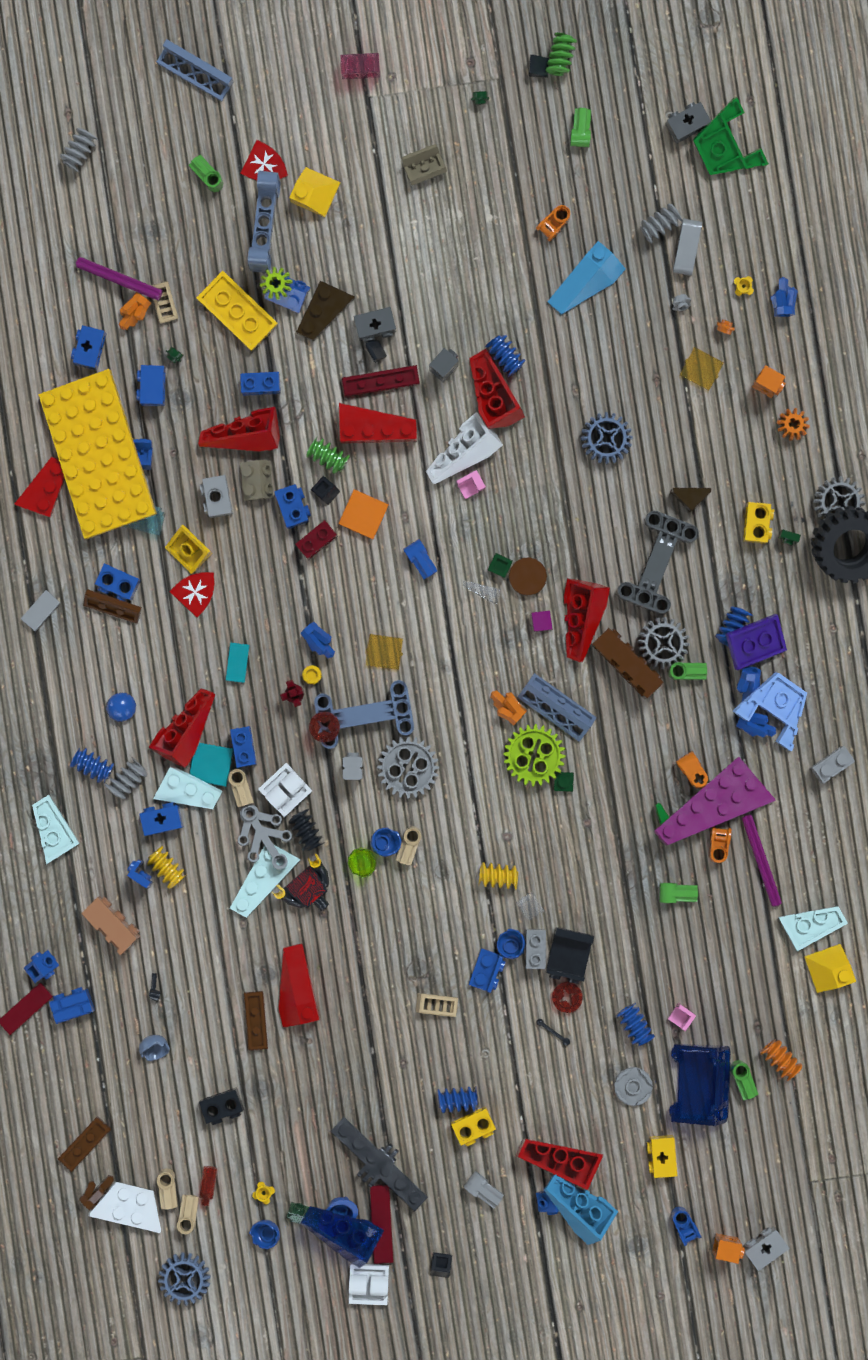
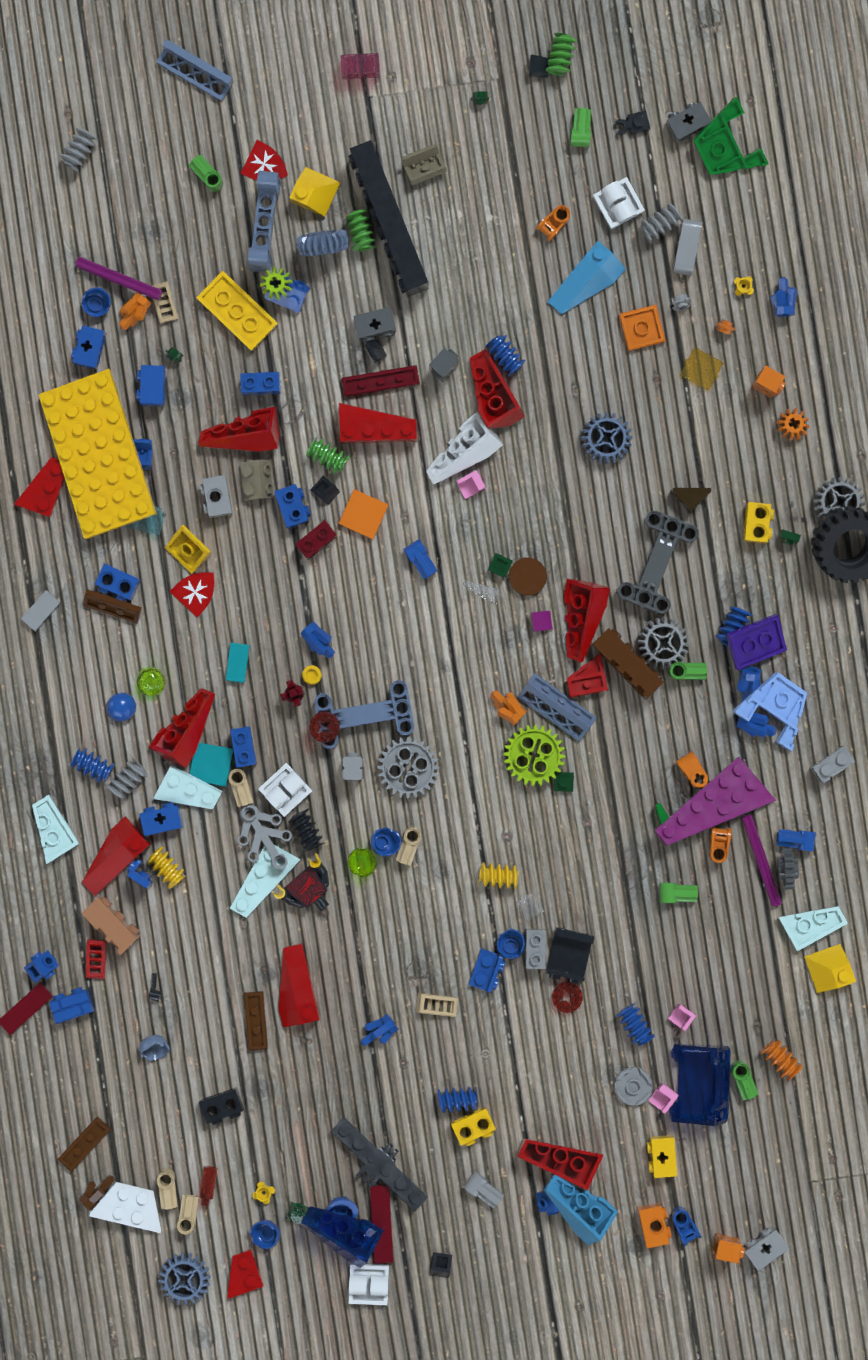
(96, 302): none -> blue hair
(101, 943): none -> red slope
(117, 852): none -> red wedge
(150, 681): none -> clear neon green hair
(243, 1274): none -> red wing
(322, 242): none -> sand blue gear
(322, 310): dark brown wing -> none
(359, 230): none -> bright green piece
(383, 1026): none -> blue rock
(384, 651): clear yellow piece -> none
(389, 219): none -> black brick
(565, 1041): black hinge -> none
(588, 679): none -> red wing
(618, 203): none -> white plate
(636, 123): none -> black plate
(642, 327): none -> orange tile
(654, 1213): none -> orange brick
(663, 1097): none -> bright pink panel
(788, 868): none -> dark grey gear
(801, 840): none -> blue piece

